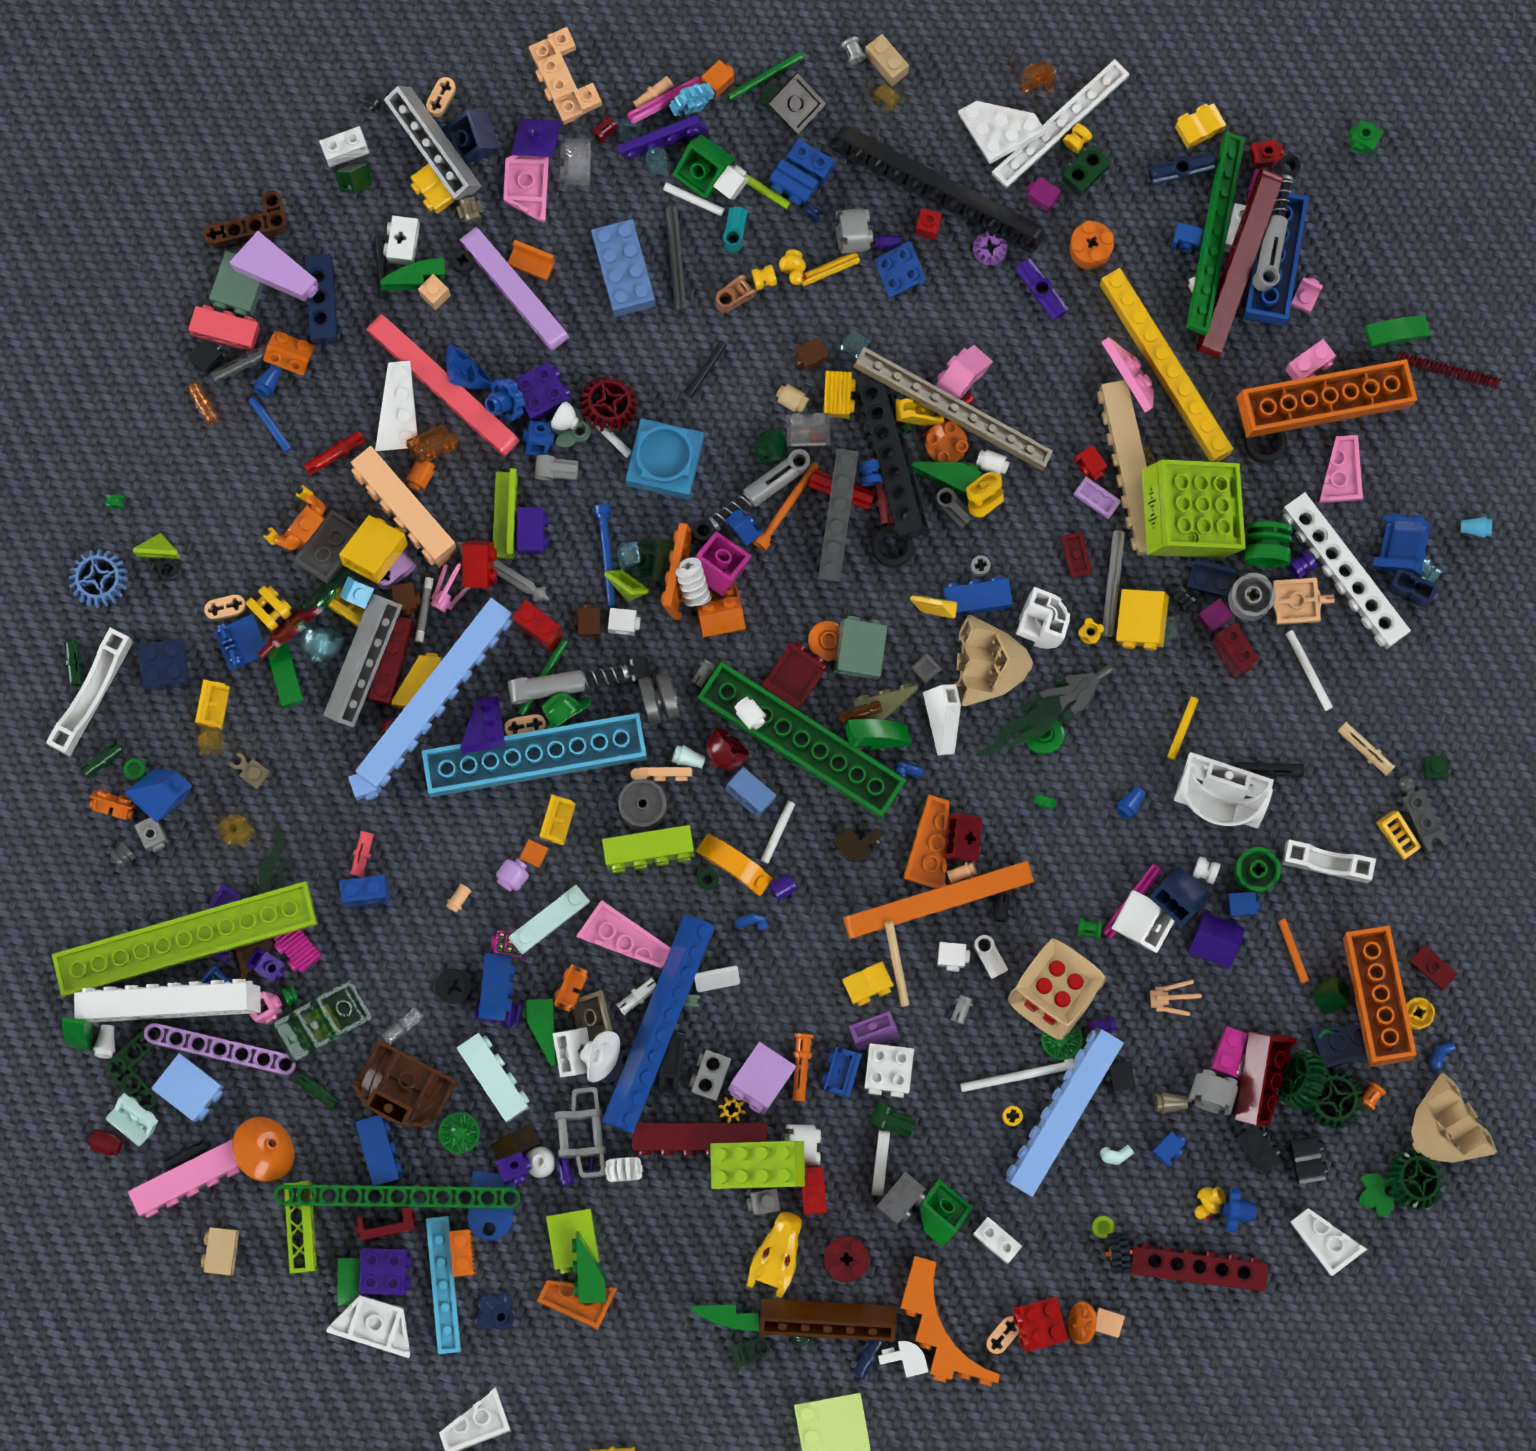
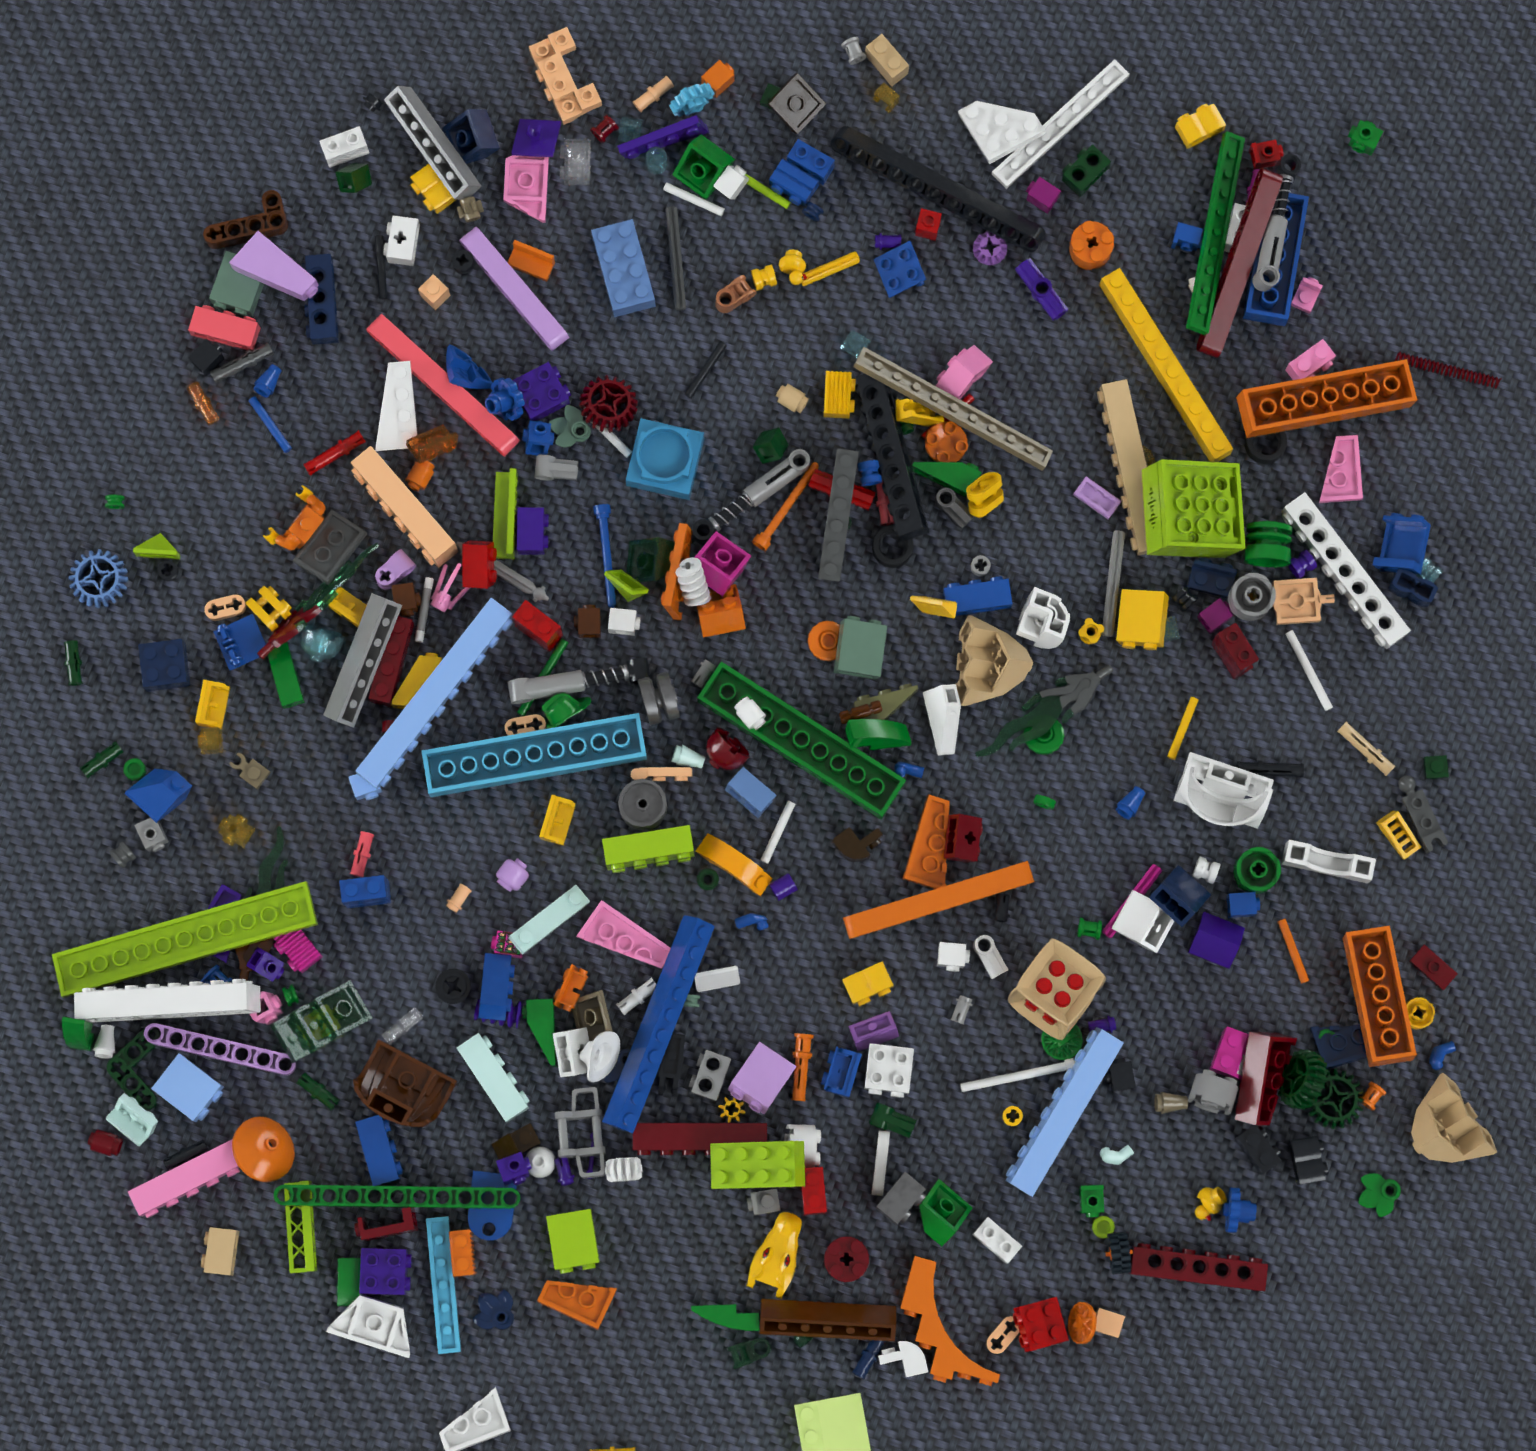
(104, 668): white arch -> none
(121, 805): orange hinge -> none
(288, 352): orange bracket -> none
(356, 592): medium azure brick -> none
(373, 549): yellow brick -> none
(413, 275): green slope -> none
(445, 99): light nougat beam -> none
(459, 1133): green wheel -> none
(484, 727): dark purple wing -> none
(533, 853): orange tile -> none
(564, 417): white brick -> none
(590, 1274): green slope -> none
(628, 555): clear light blue slope -> none
(660, 102): dark pink axle -> none
(735, 228): teal piece -> none
(744, 527): blue brick -> none
(764, 76): green bar -> none
(795, 675): dark red panel -> none
(808, 429): clear brick -> none
(811, 355): reddish brown brick -> none
(853, 230): light grey brick -> none
(897, 965): tan bar -> none
(926, 668): flat silver tile -> none
(962, 872): light nougat pin -> none
(992, 462): white brick -> none
(1038, 74): clear orange bracket -> none
(1076, 555): dark red plate -> none
(1077, 138): yellow wheel -> none
(1091, 463): red brick -> none
(1091, 1191): none -> green brick
(1130, 370): bright pink wing -> none
(1159, 998): light nougat plant -> none
(1168, 172): dark blue piece -> none
(1169, 1148): blue brick -> none
(1326, 1242): white wing -> none
(1331, 995): dark green panel -> none
(1396, 331): green slope -> none
(1413, 1193): dark green gear -> none
(1479, 527): medium azure cone -> none

